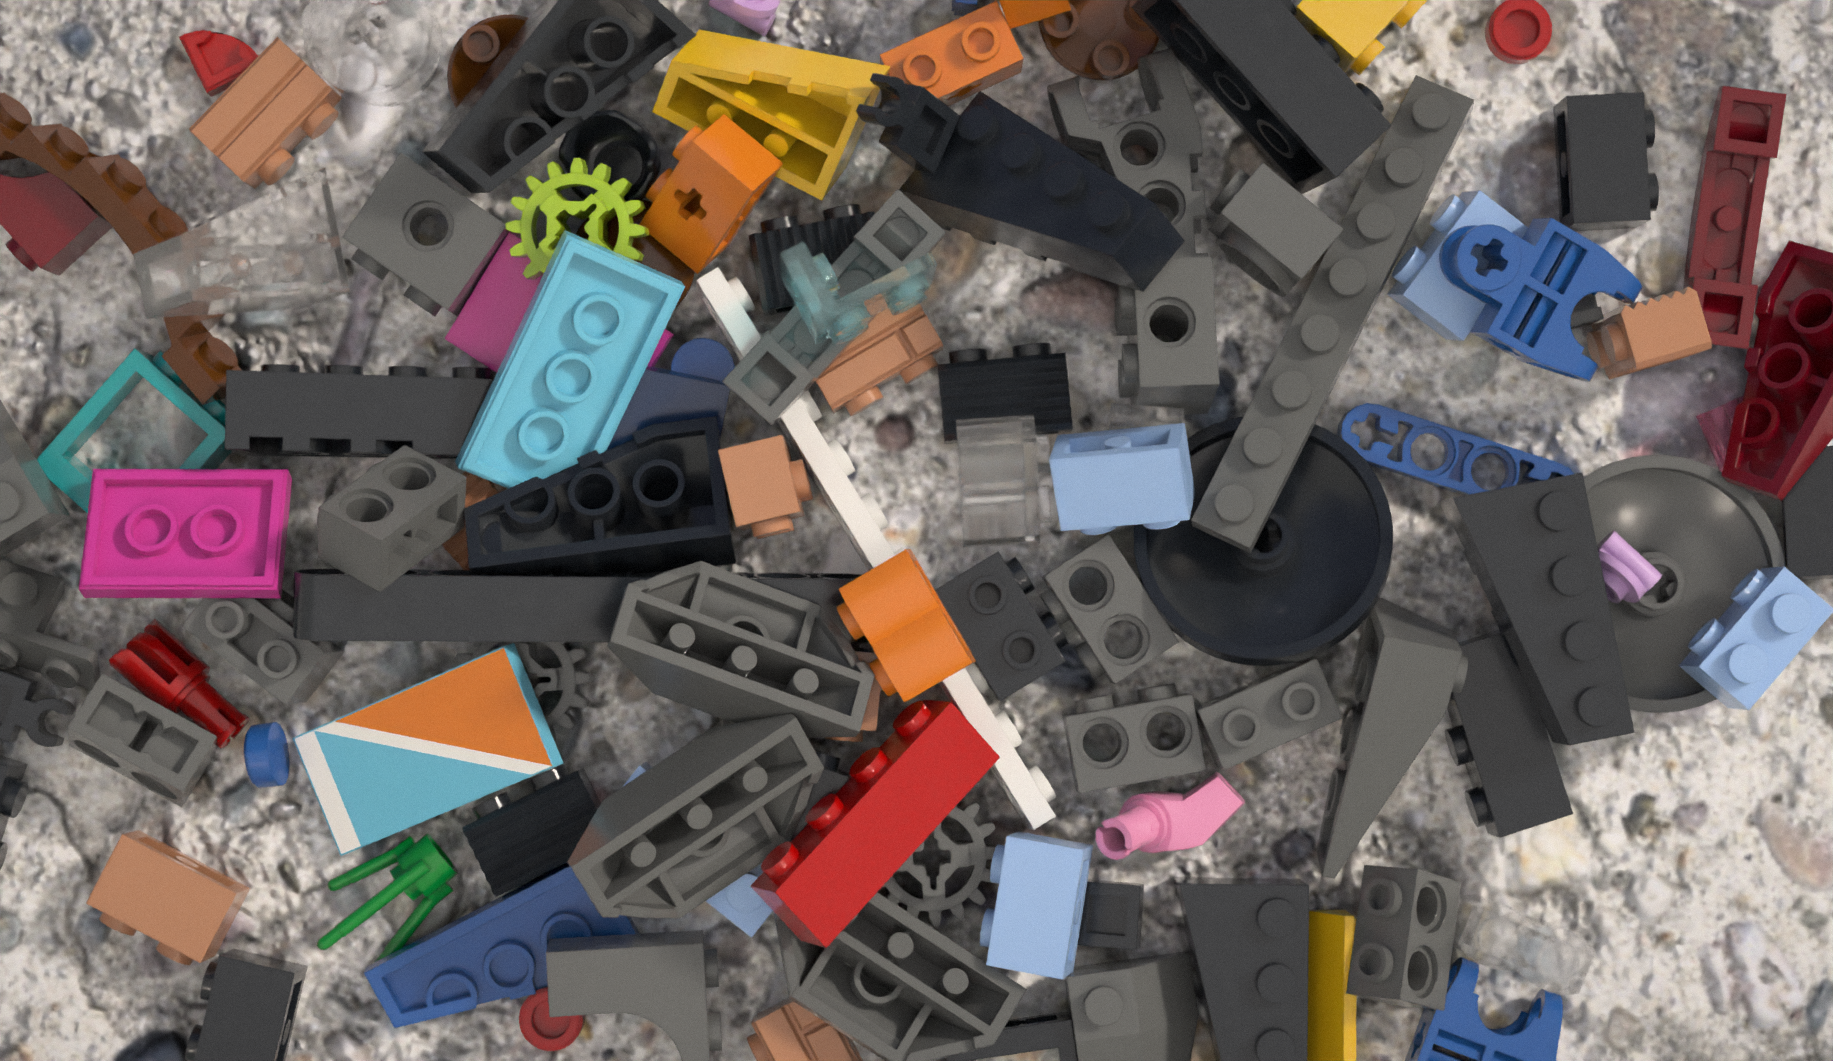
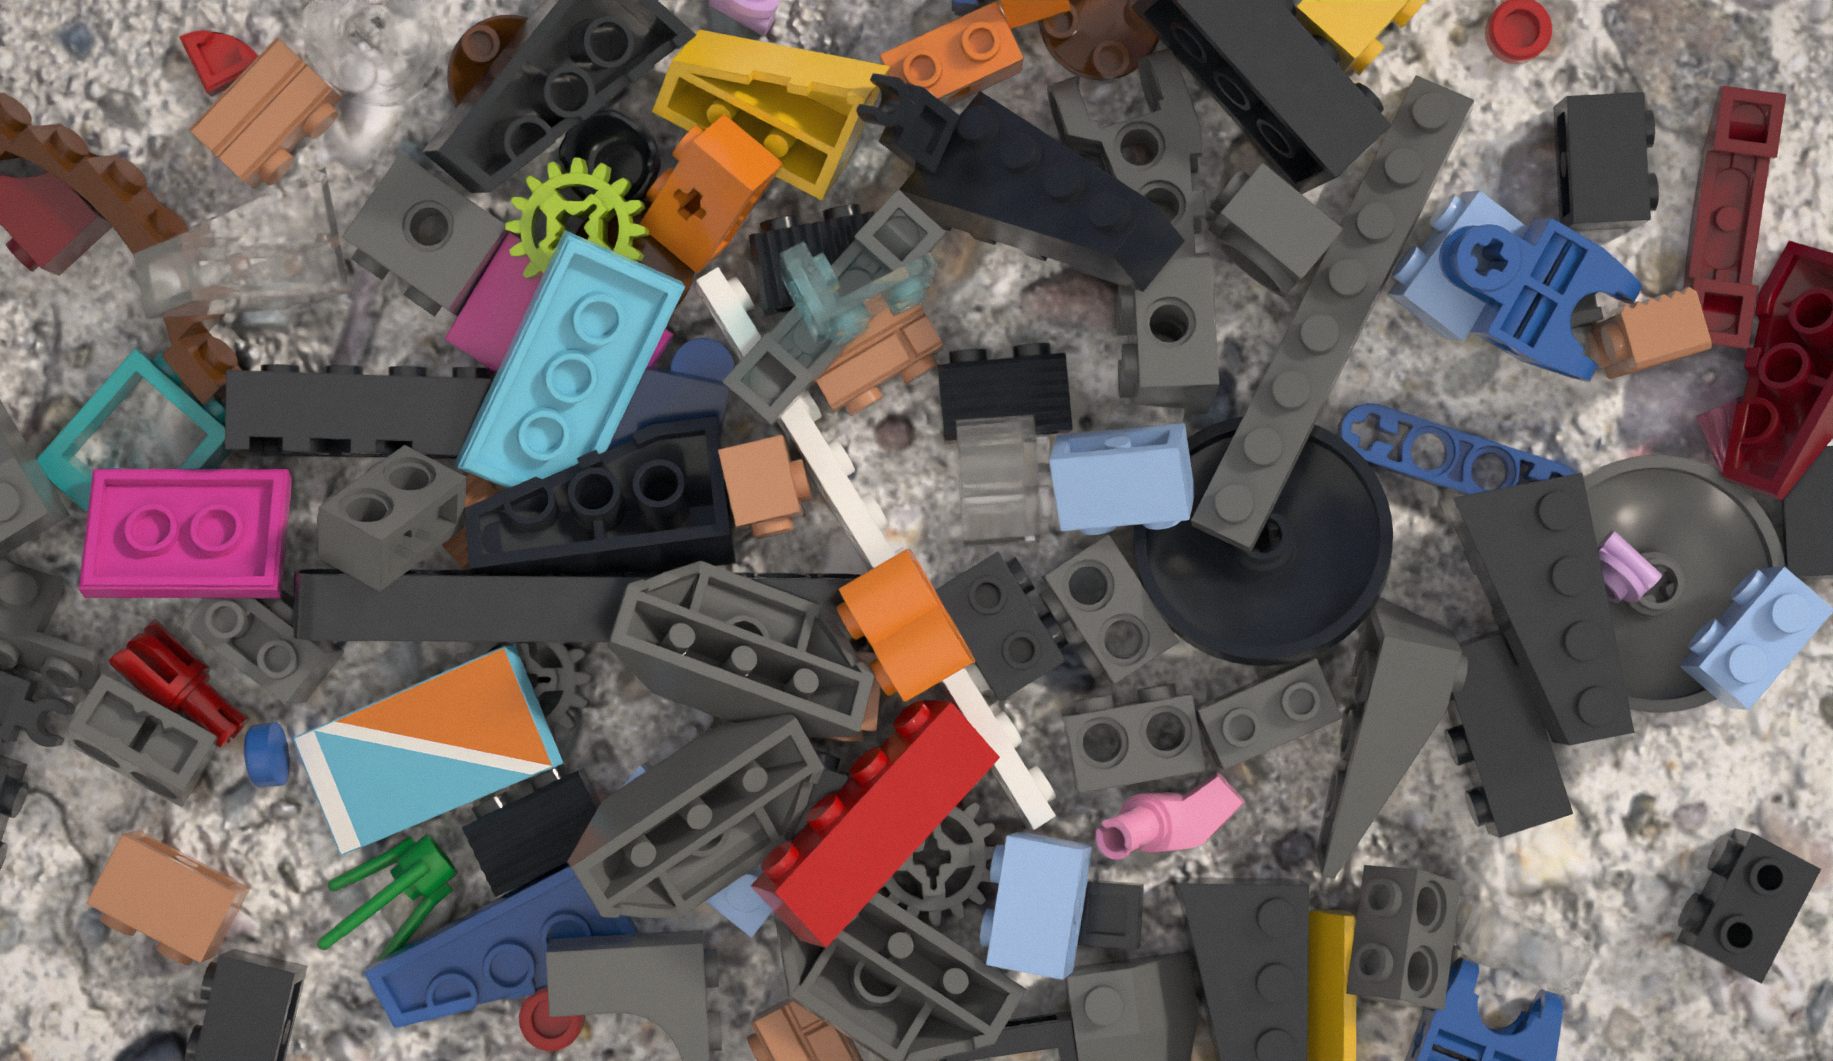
(1746, 903): none -> black brick

